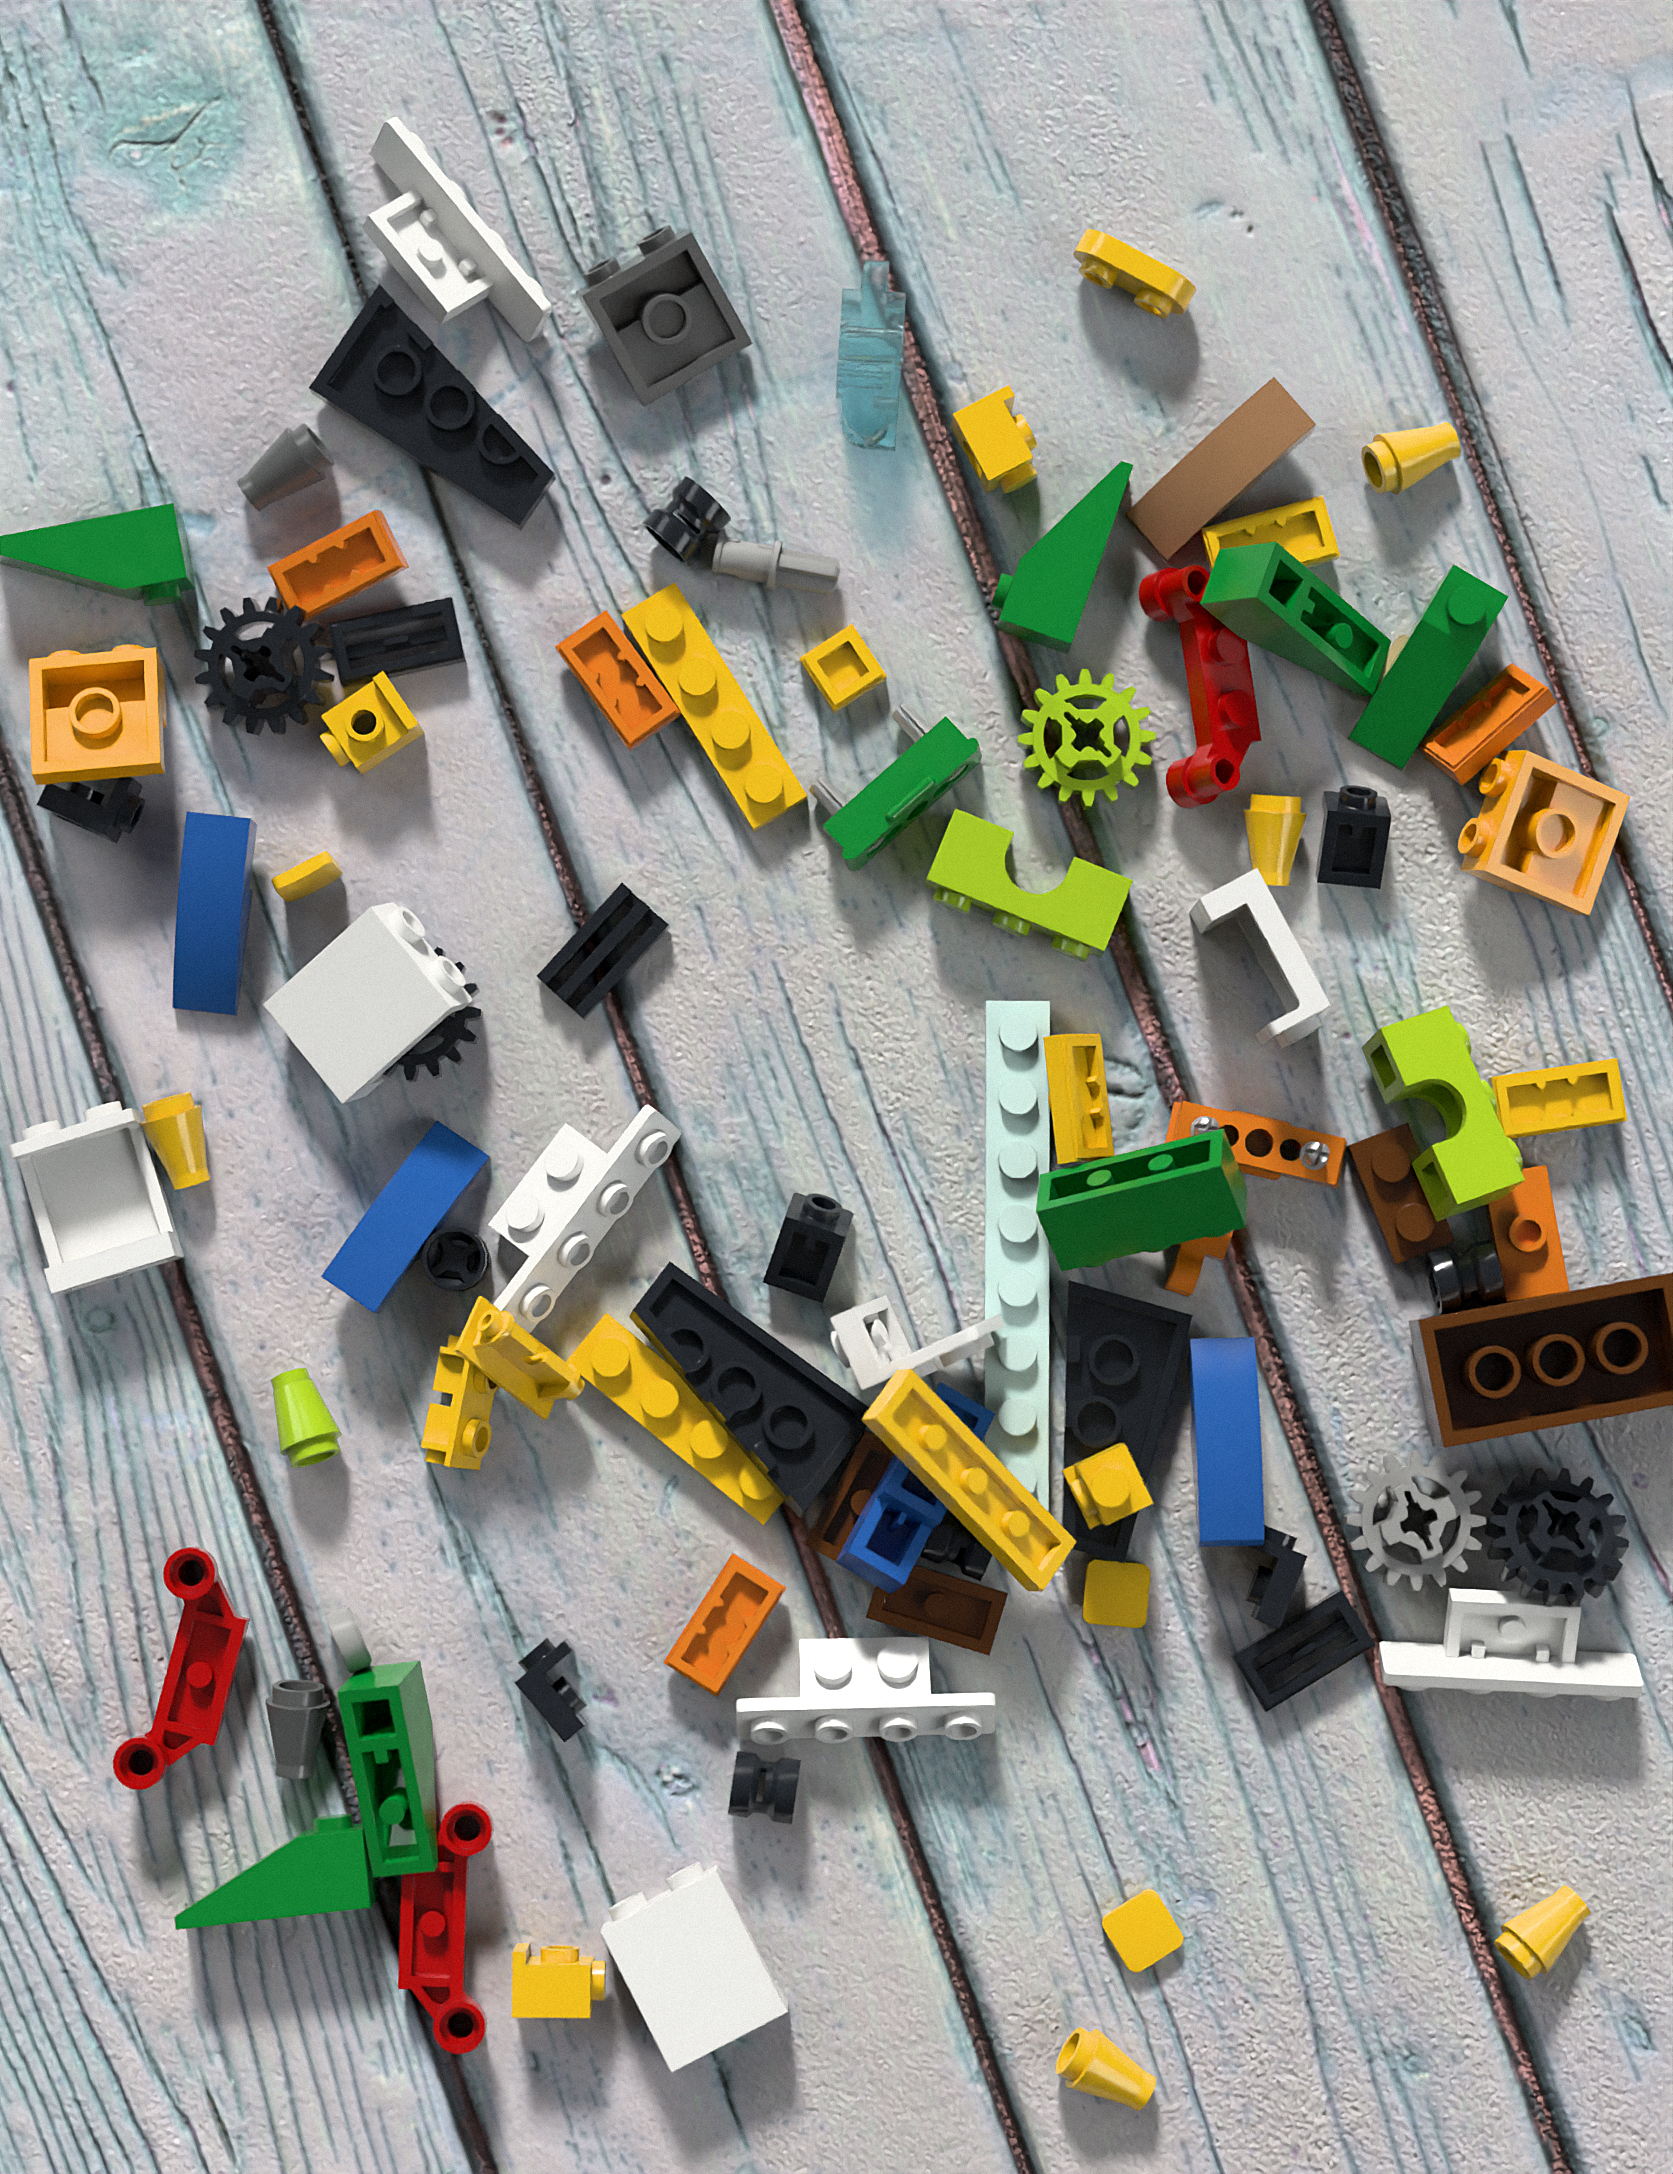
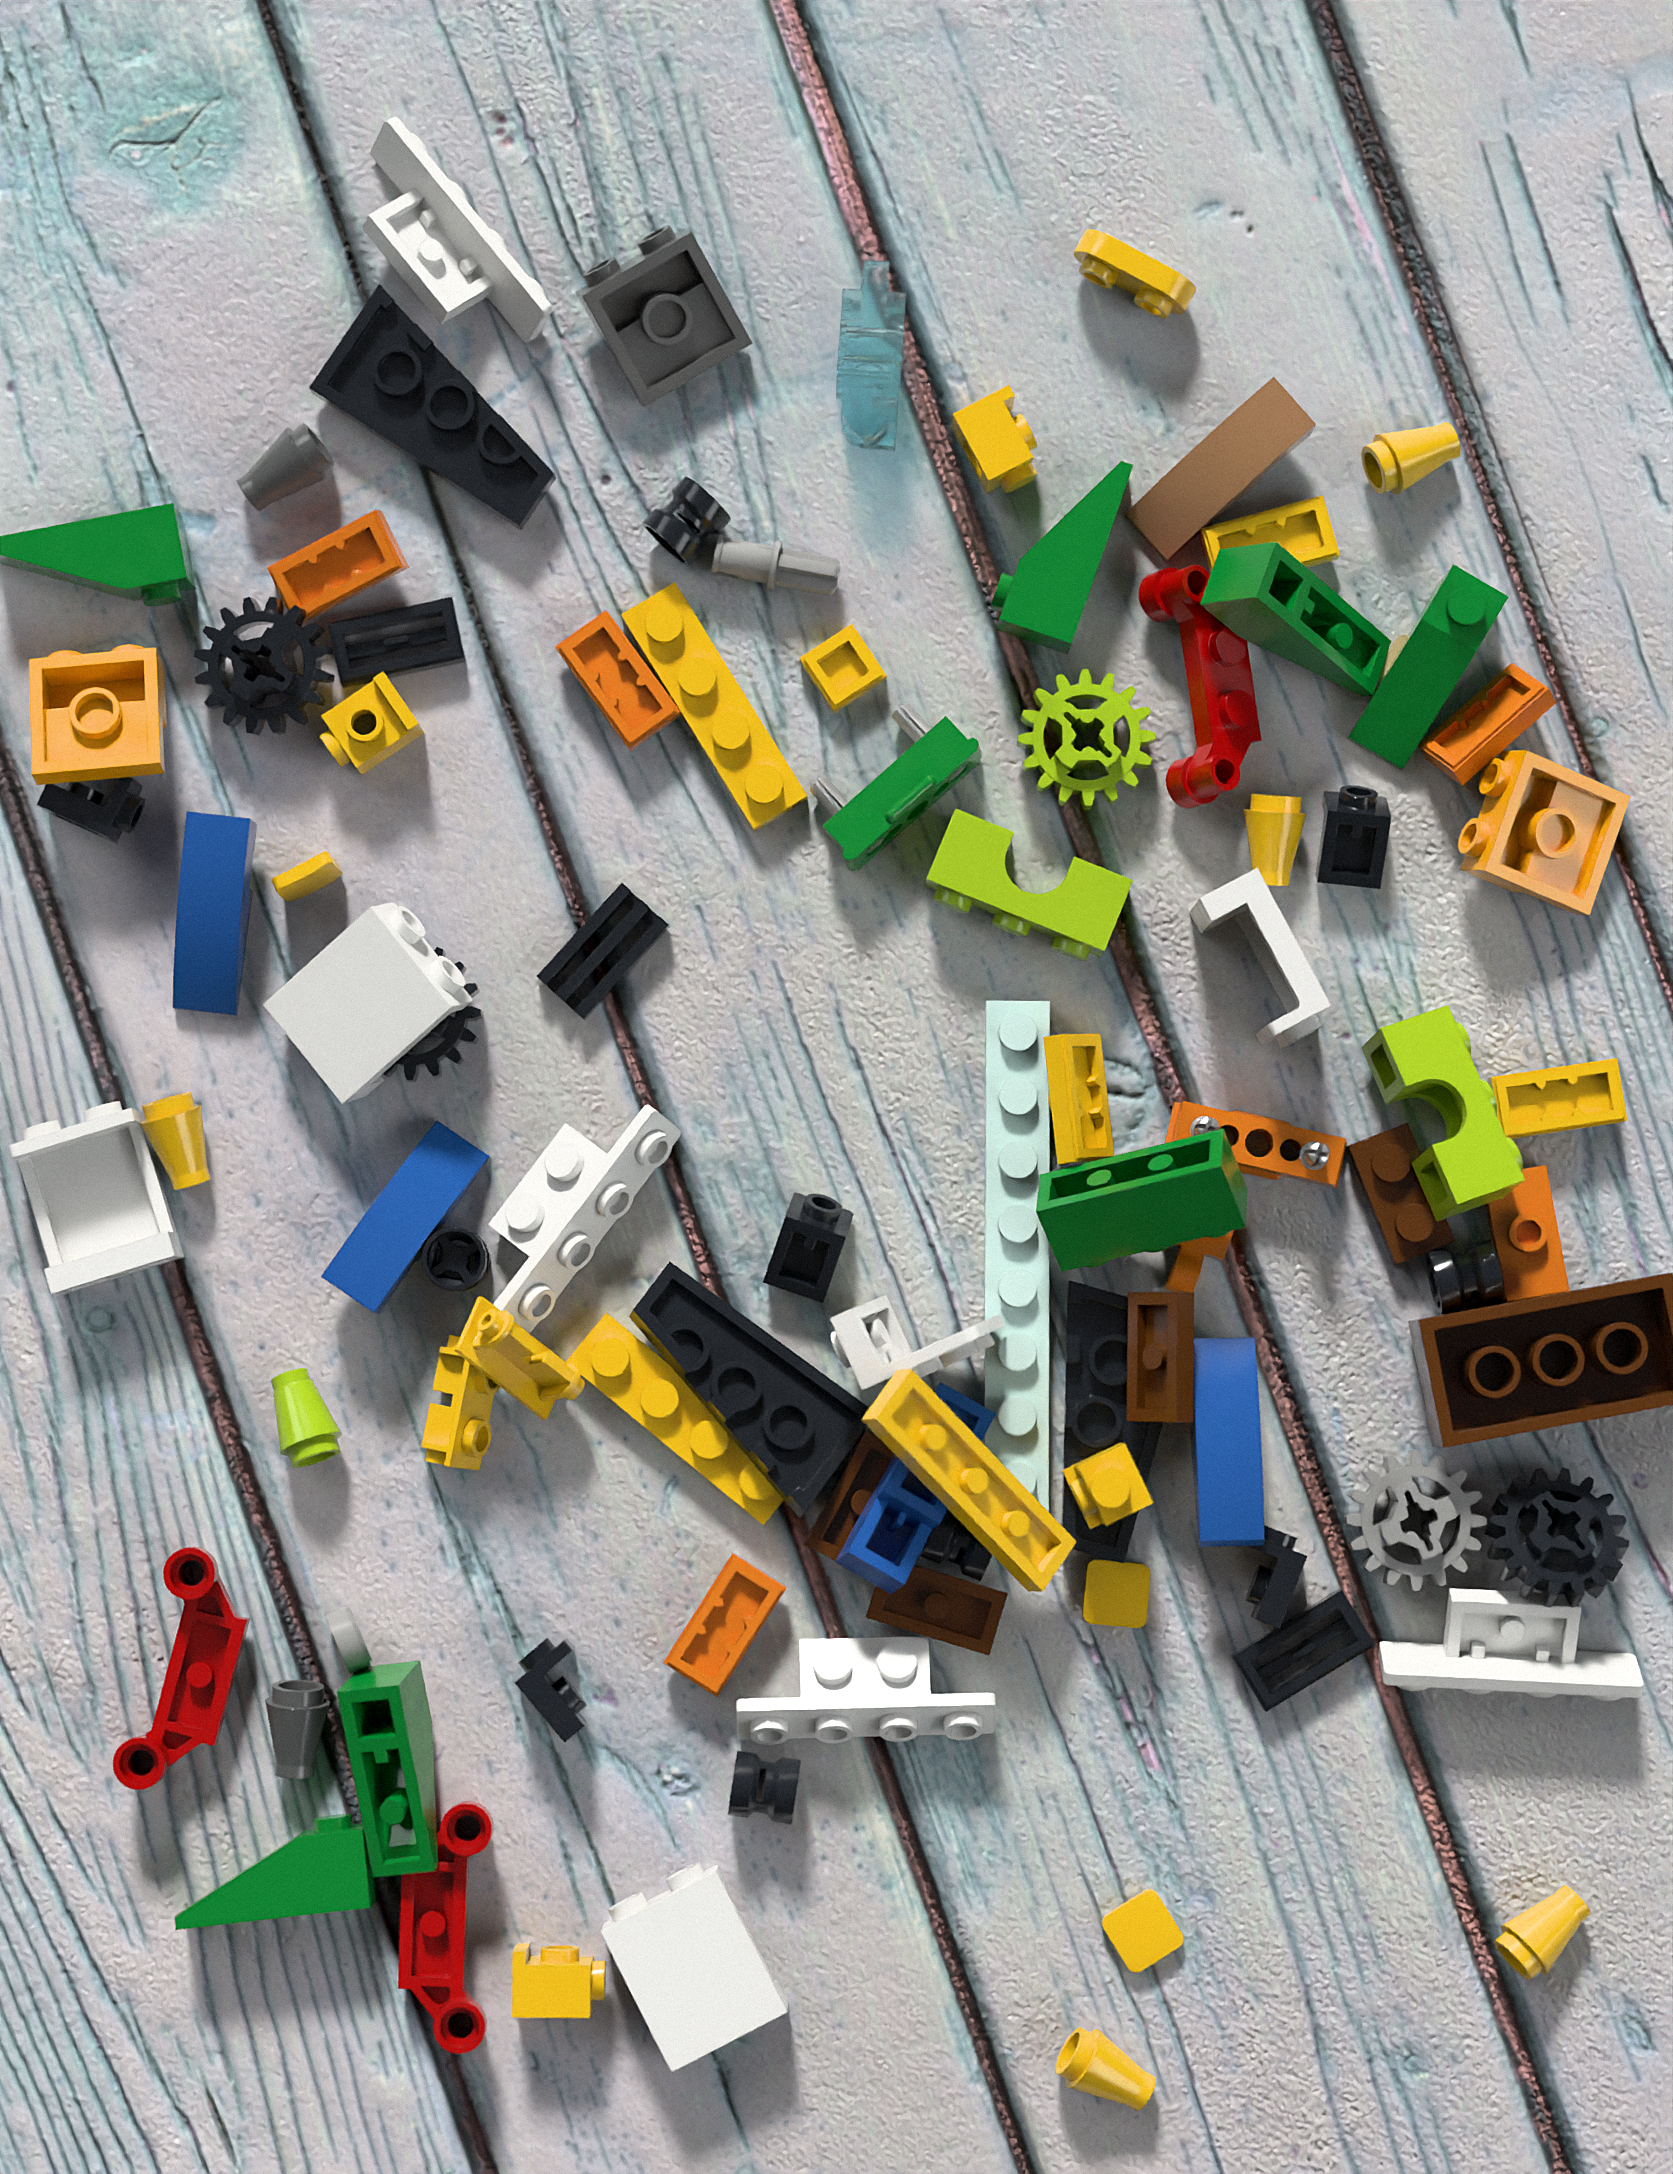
(1160, 1357): none -> reddish brown plate

